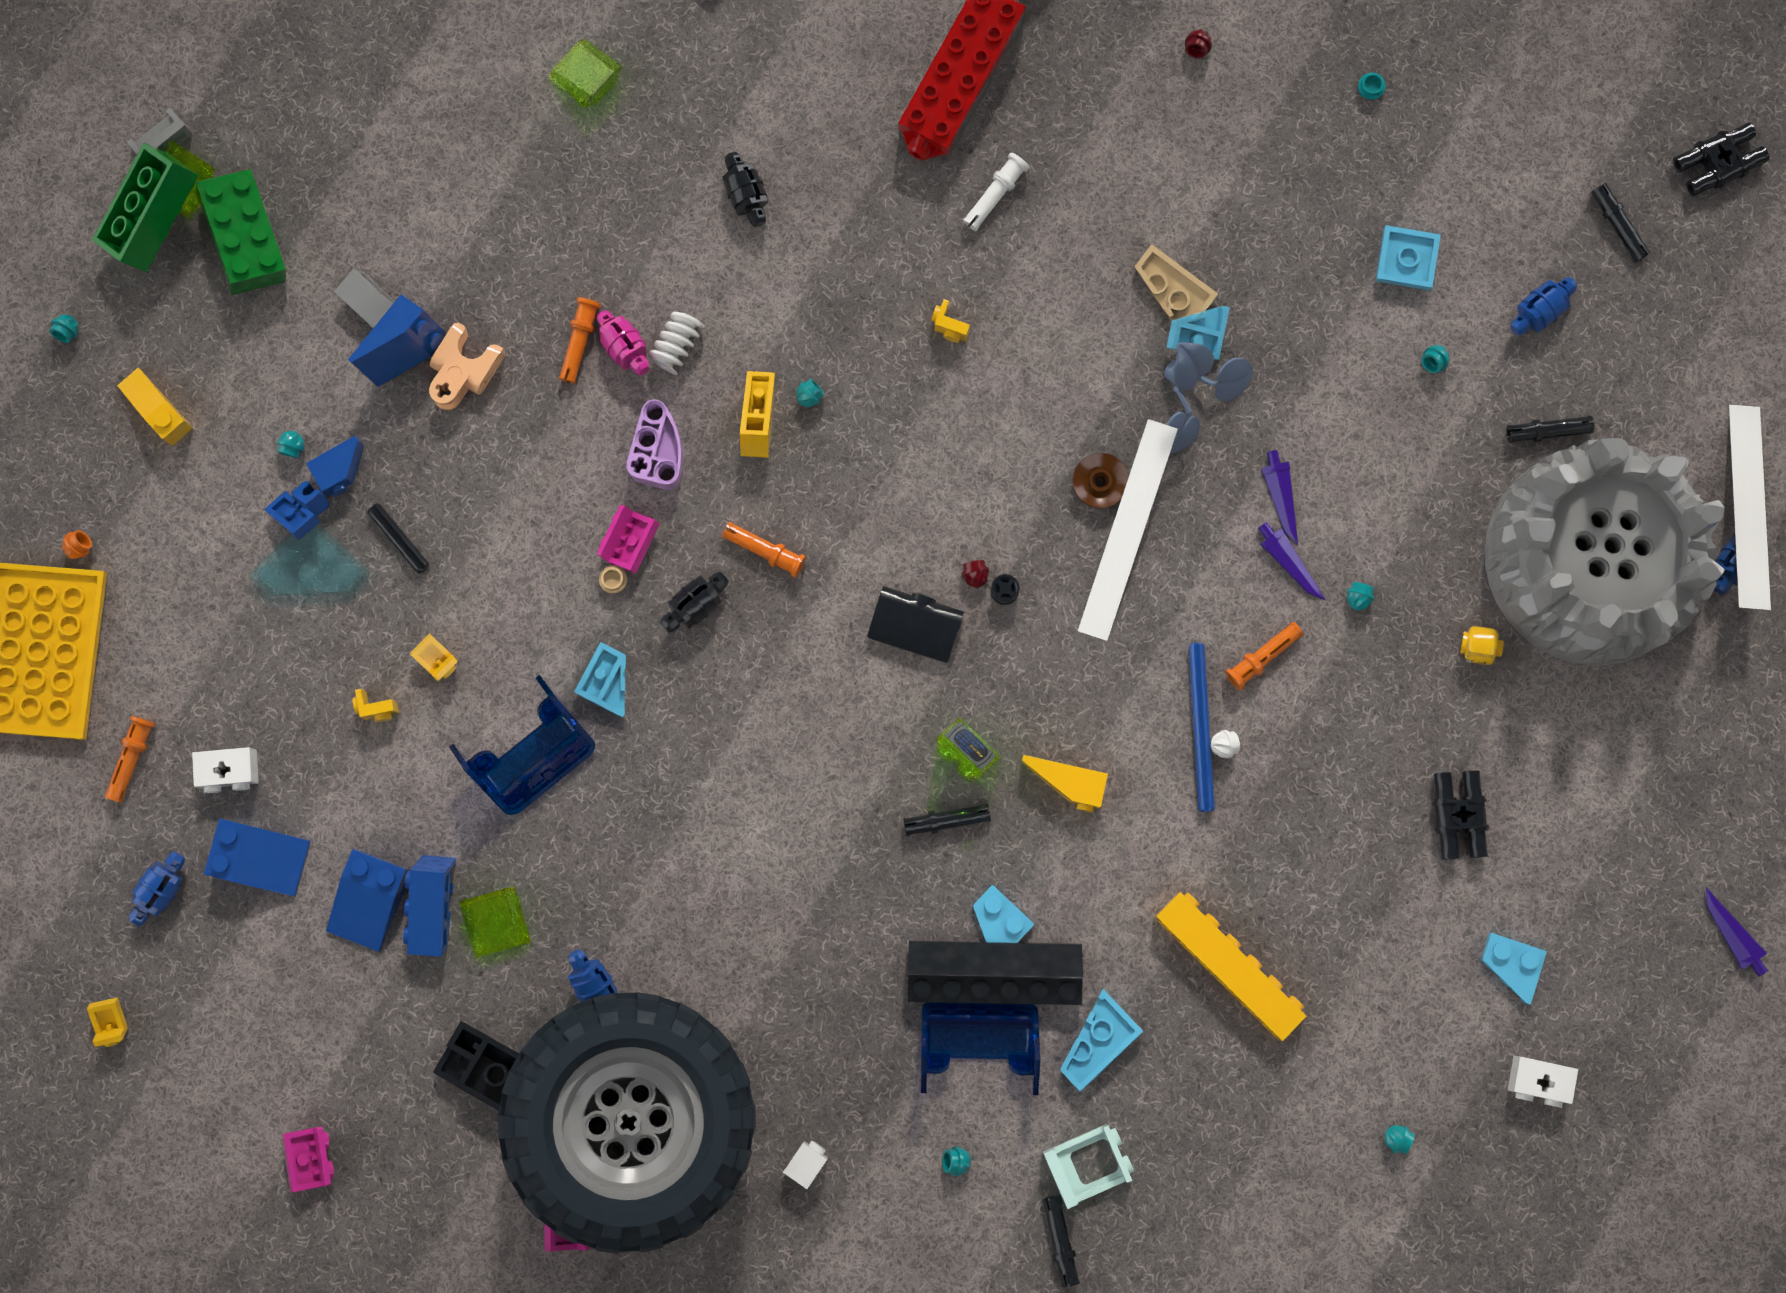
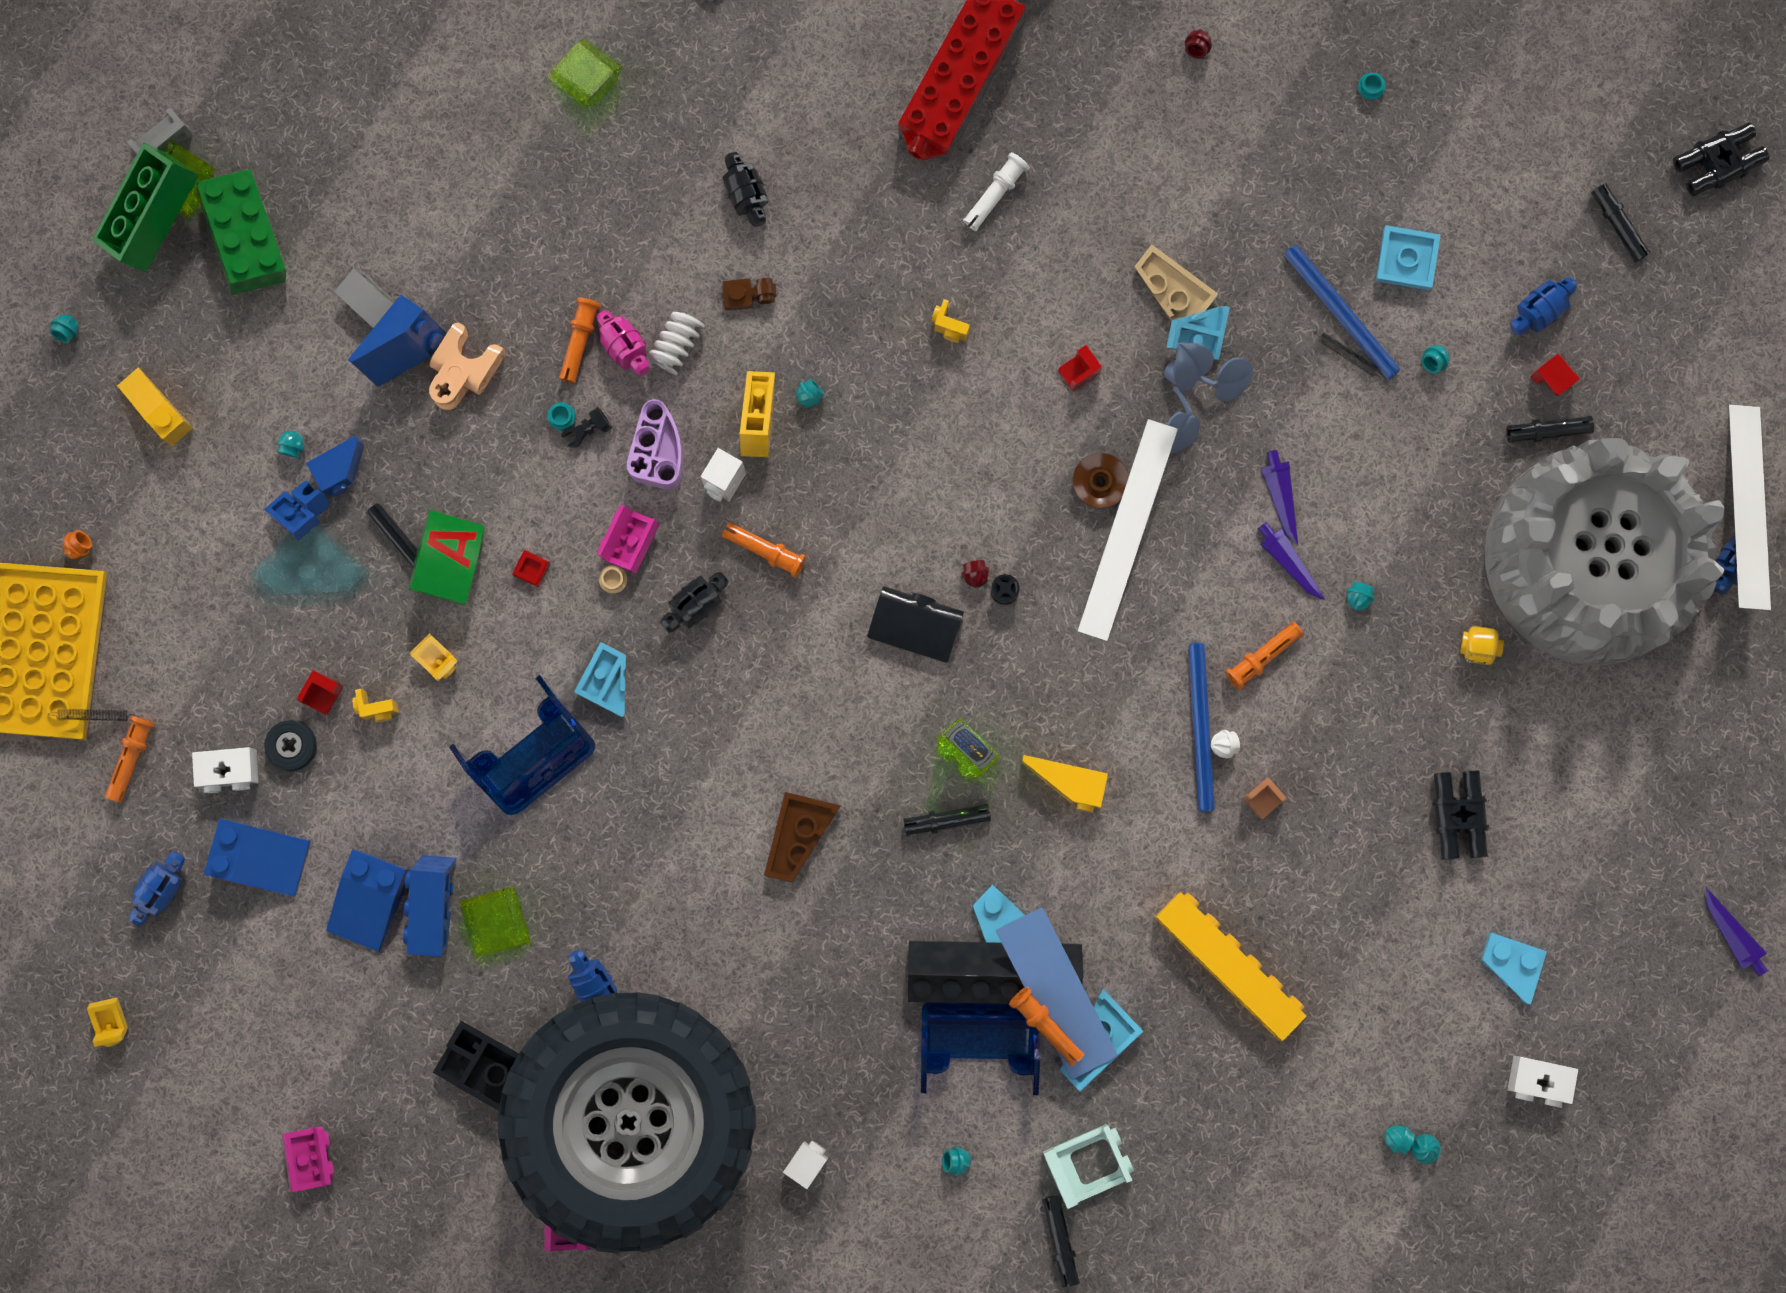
(96, 719): none -> black piece
(305, 745): none -> black bush
(319, 692): none -> red panel
(446, 558): none -> green slope
(531, 568): none -> red tile
(561, 416): none -> teal plate
(597, 420): none -> black piece
(723, 475): none -> white brick
(740, 294): none -> reddish brown plate
(796, 834): none -> reddish brown wing
(1038, 1017): none -> orange pin
(1054, 983): none -> medium blue sticker
(1080, 368): none -> red panel
(1264, 798): none -> nougat panel
(1342, 311): none -> blue axle
(1354, 356): none -> black piece
(1426, 1149): none -> teal plate
(1556, 375): none -> red panel

